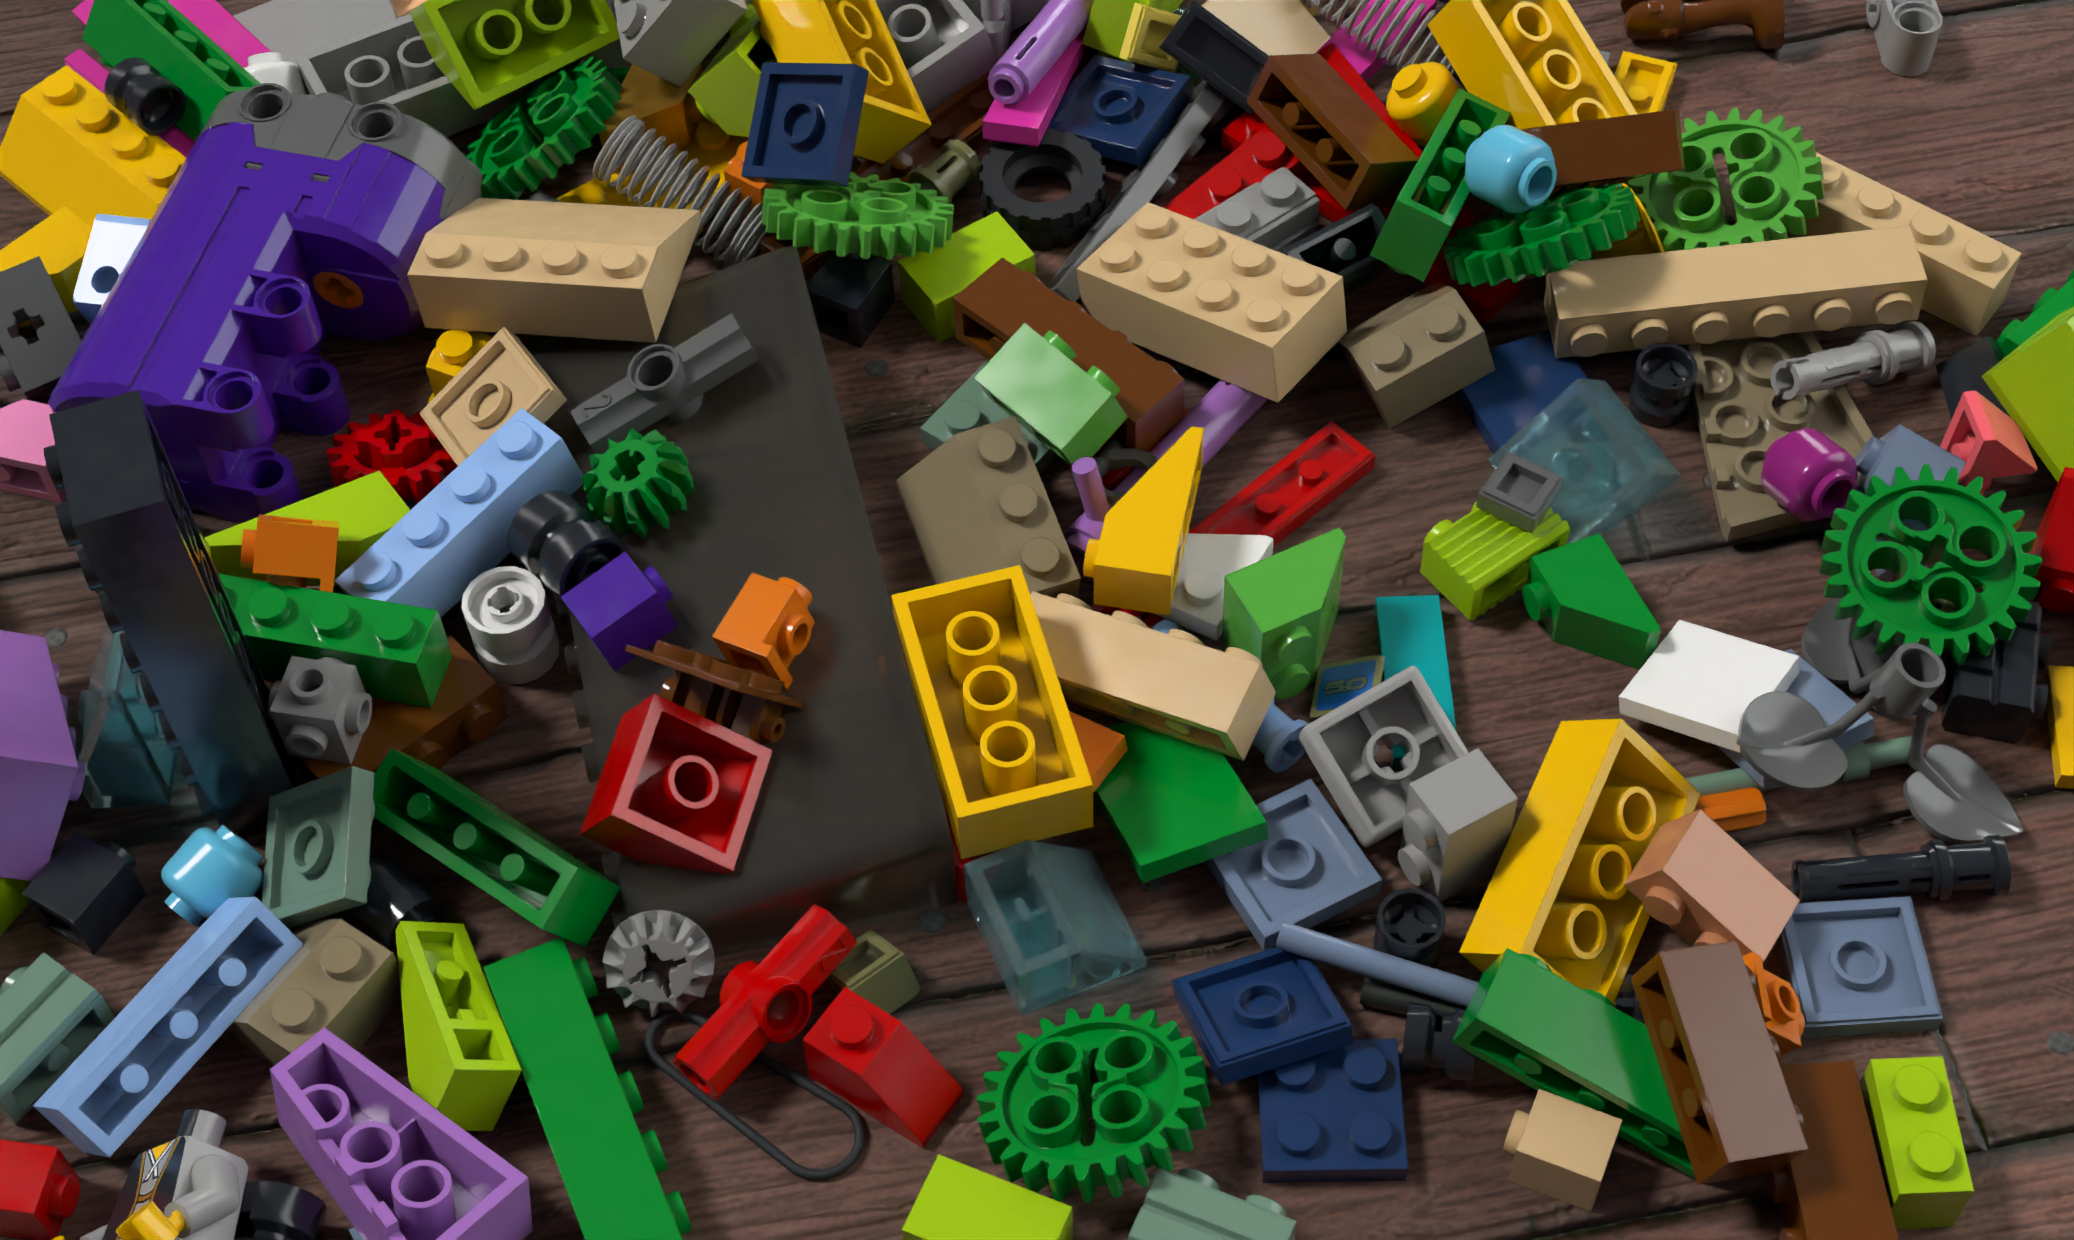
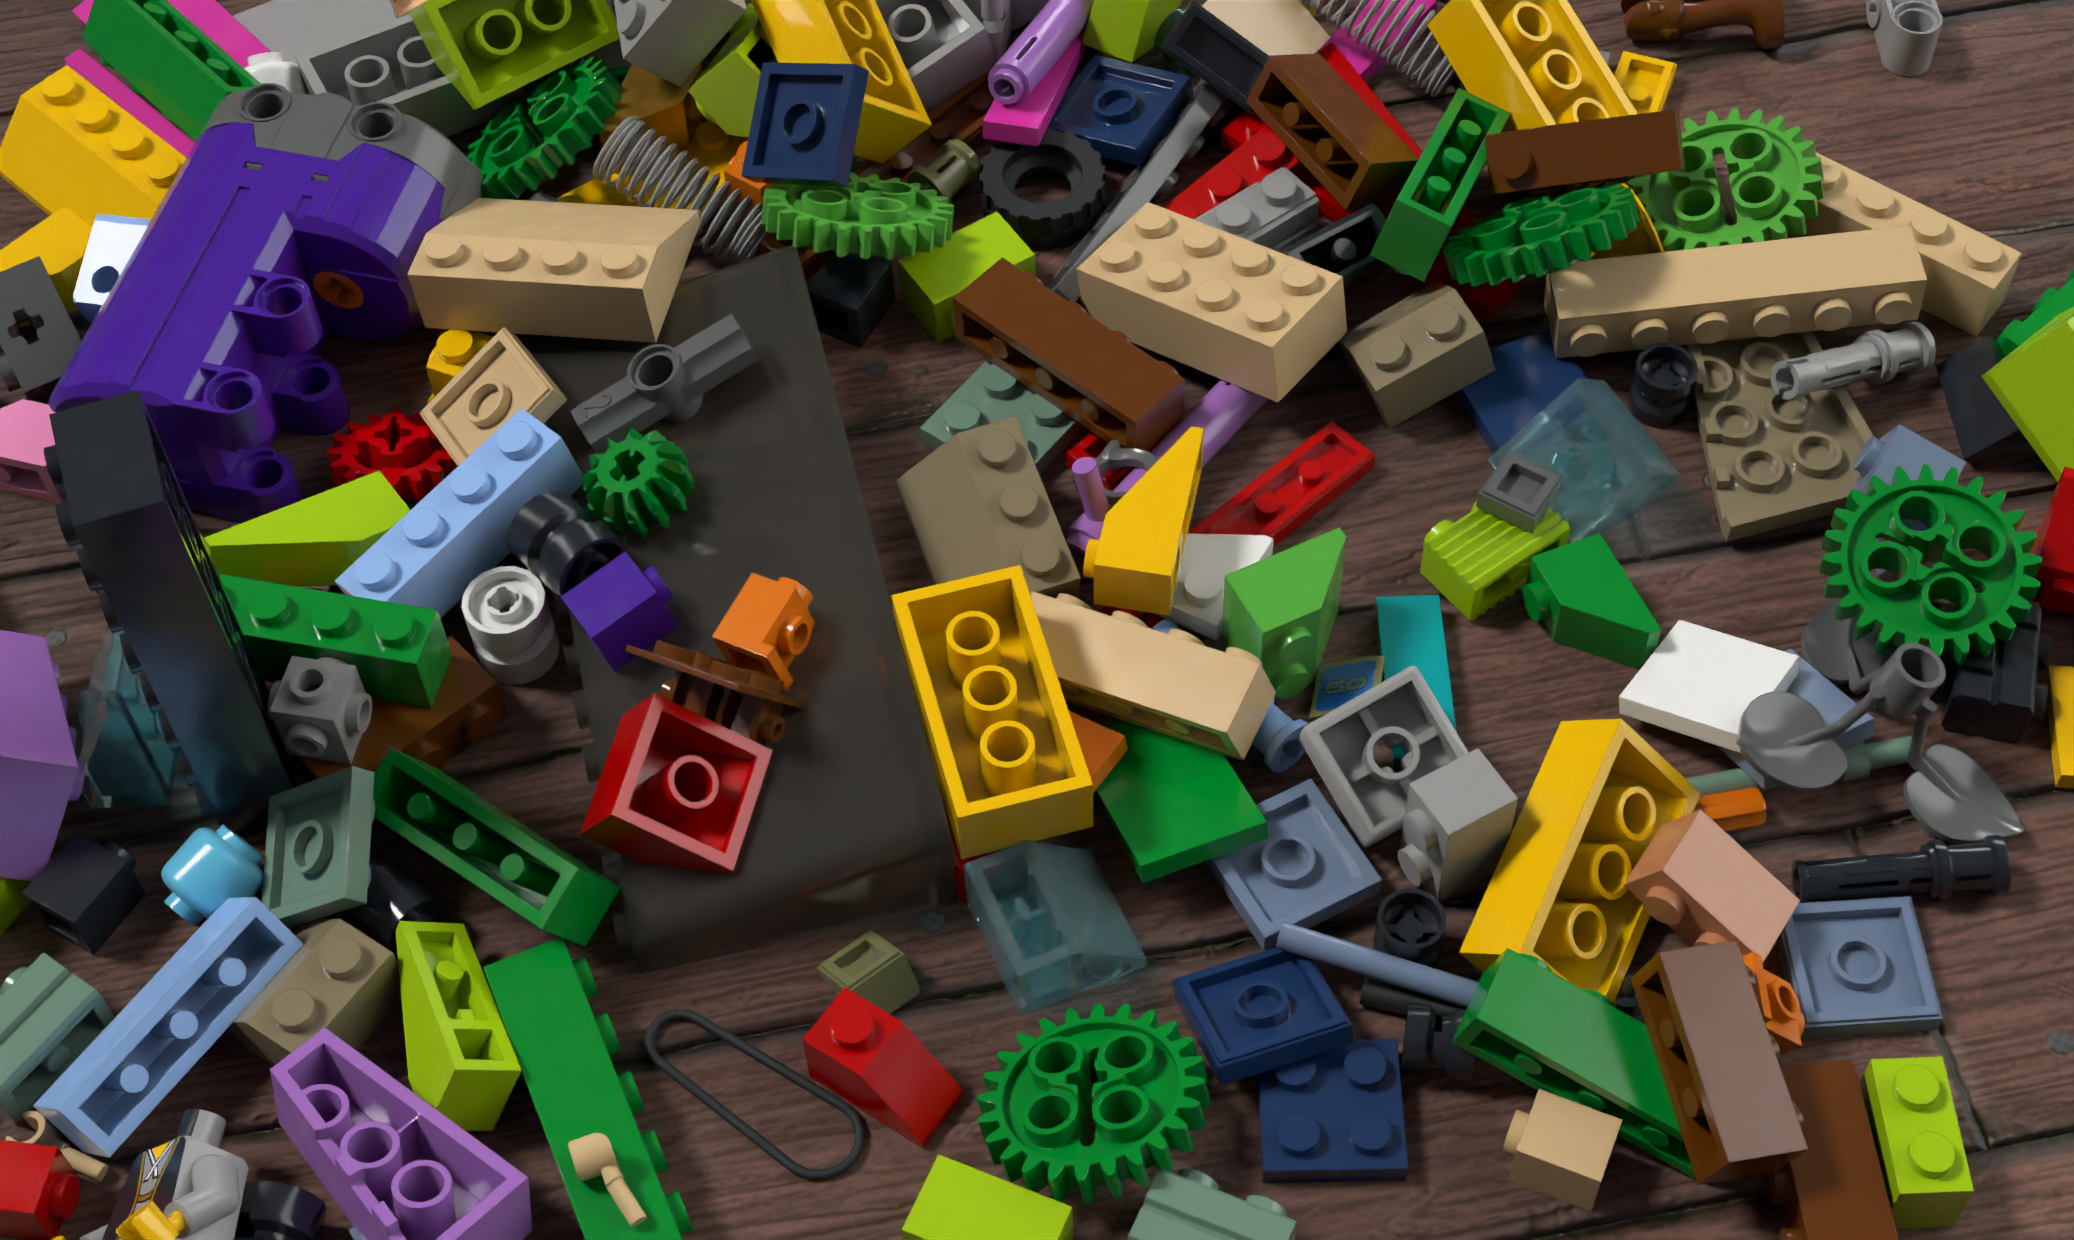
(48, 1135): none -> tan hand
(145, 95): black wheel -> none
(292, 550): orange brick -> none
(595, 1157): none -> tan hand
(671, 938): light grey gear -> none
(764, 1002): red piece -> none
(1052, 395): bright green brick -> none
(1145, 34): light yellow tile -> none
(1420, 99): yellow head -> none
(1510, 169): medium azure head -> none
(1809, 474): magenta head -> none
(1986, 441): coral slope -> none

